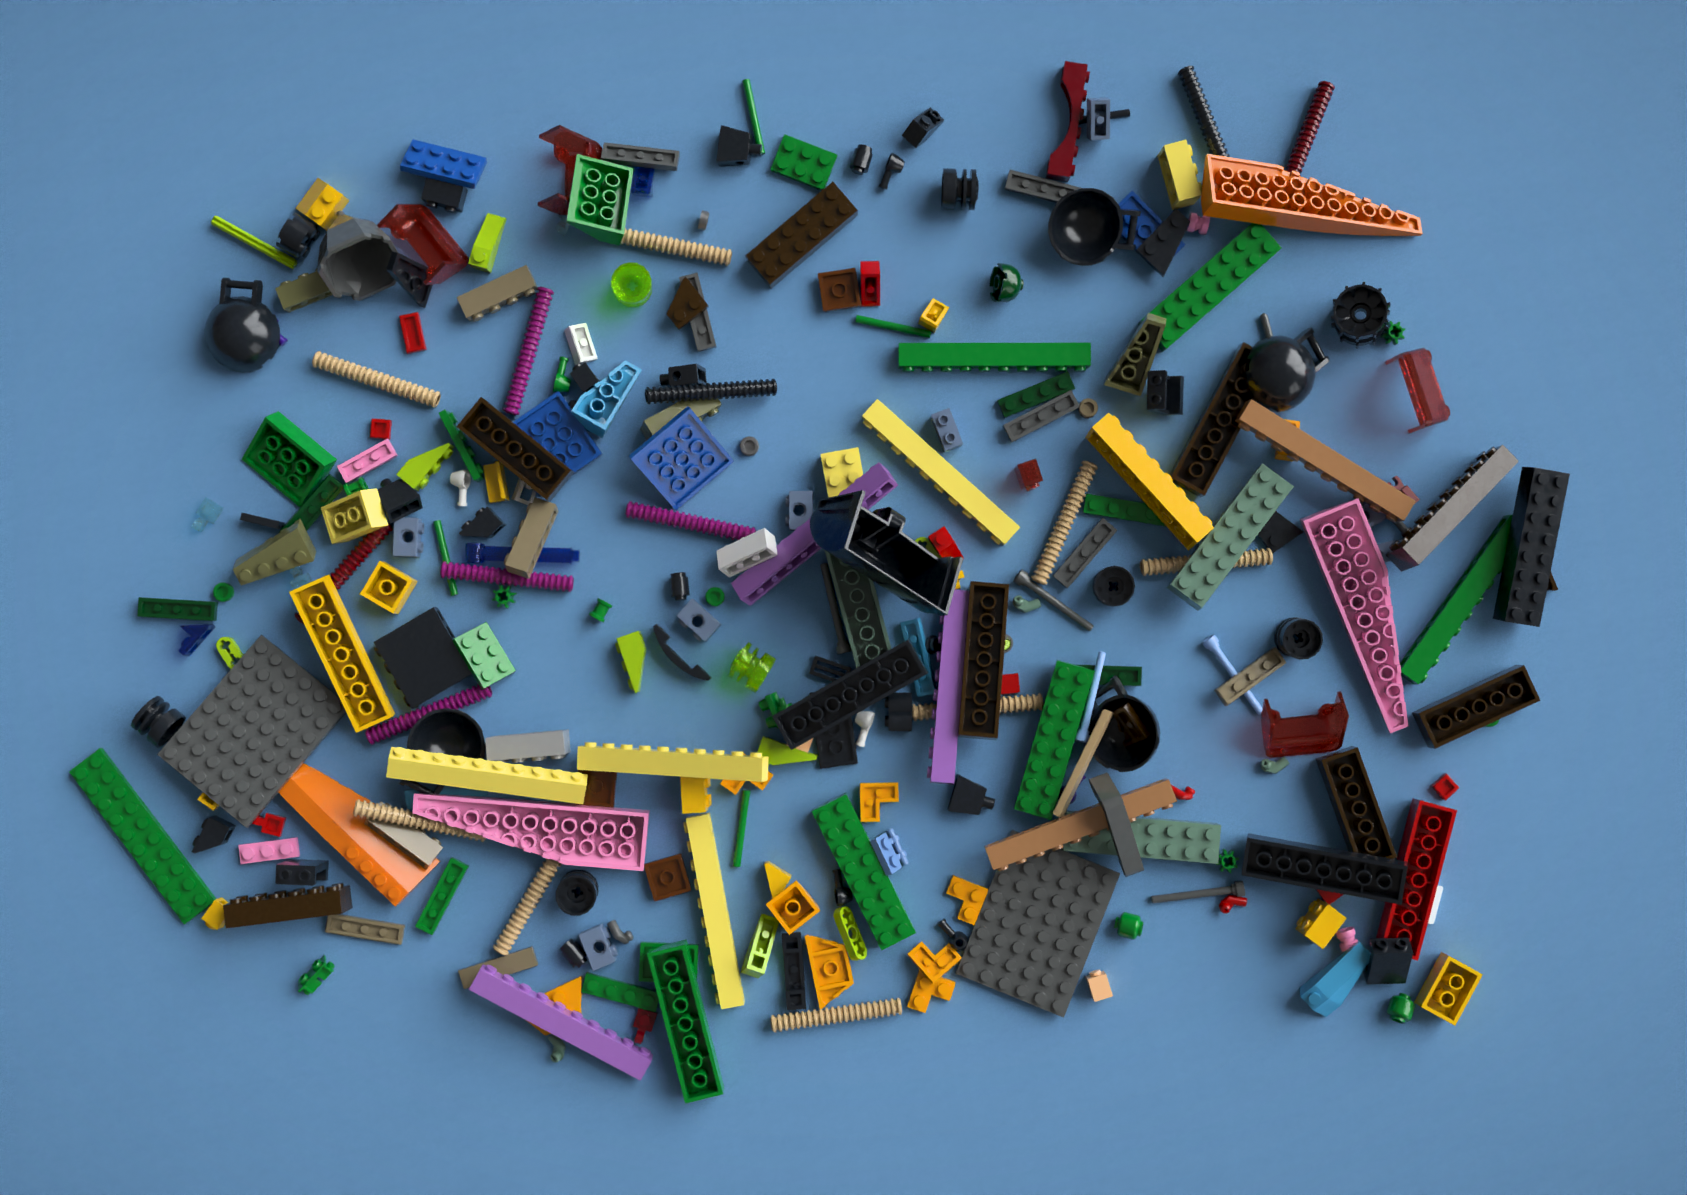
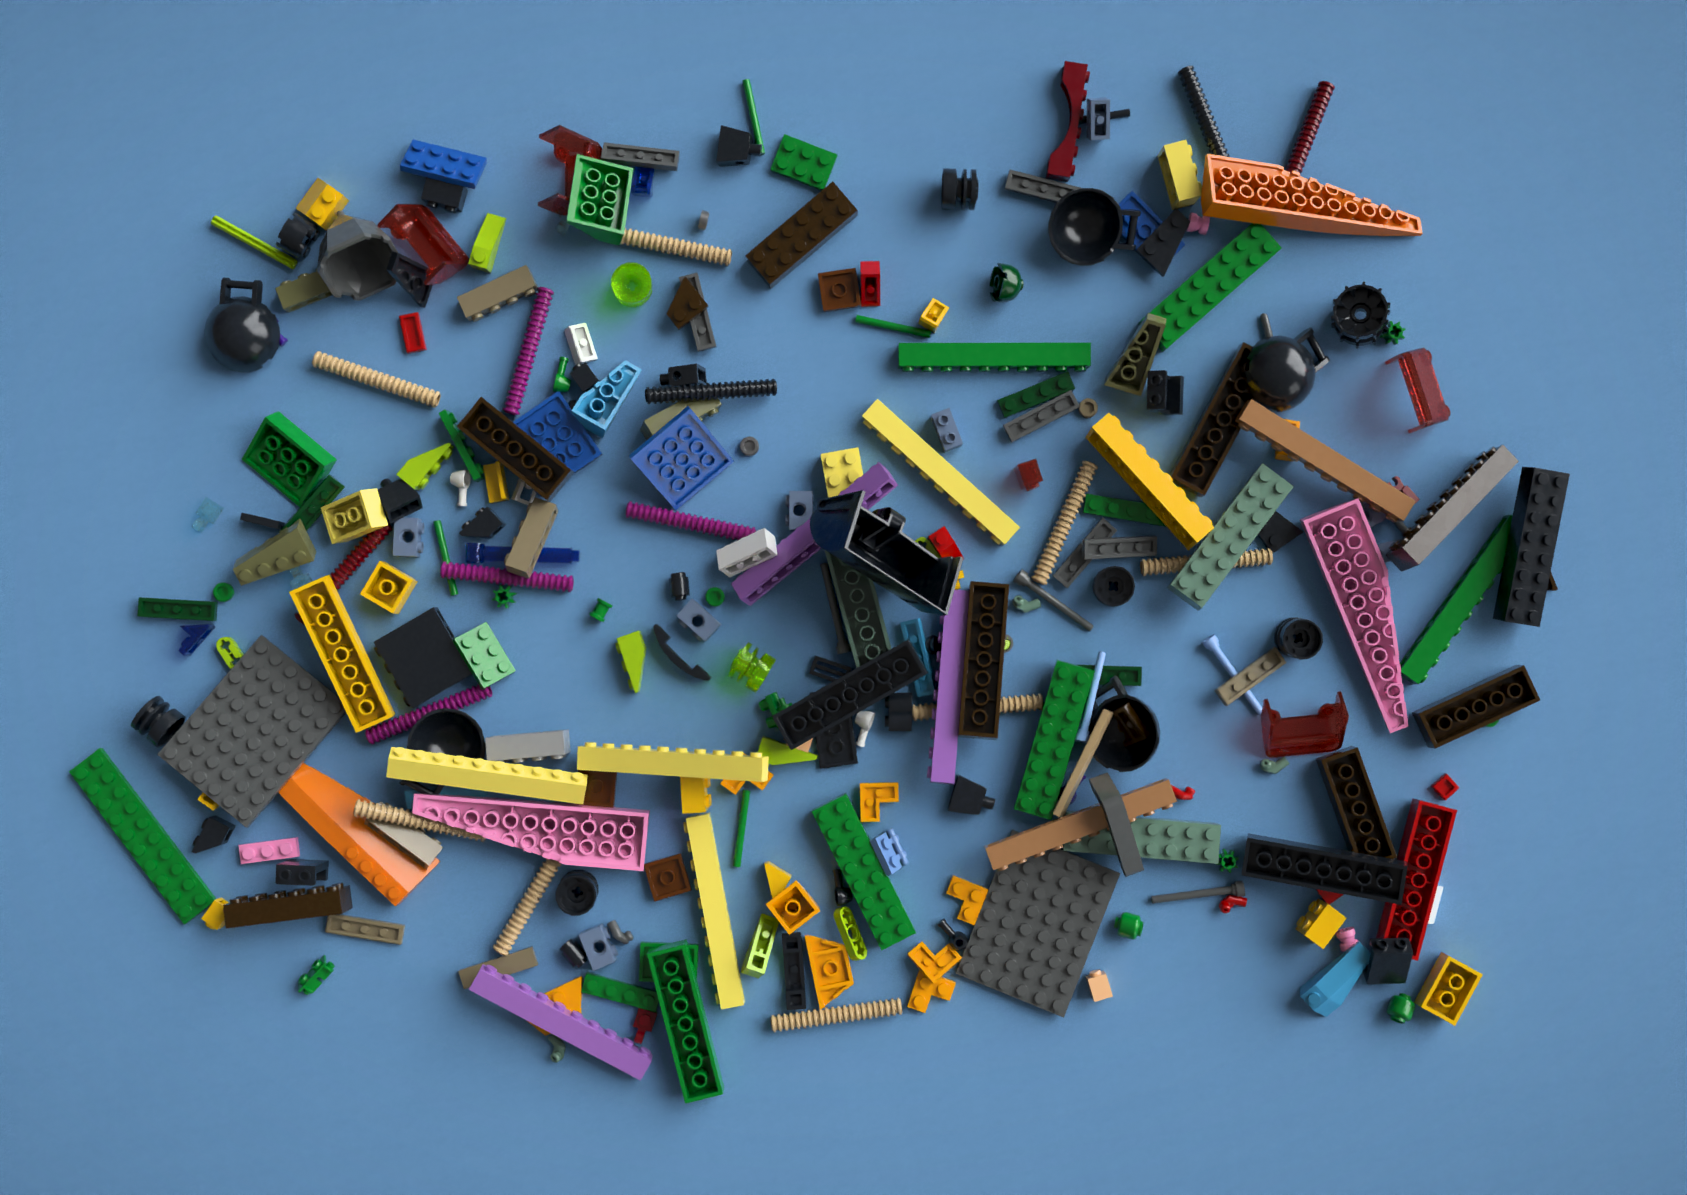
(271, 824): red plate -> none
(355, 486): green bush -> none
(367, 461): bright pink plate -> none
(380, 428): red tile -> none
(442, 896): green plate -> none
(861, 159): black brick -> none
(893, 165): black bar -> none
(922, 127): black slope -> none
(1010, 683): red tile -> none
(1119, 547): none -> dark grey plate

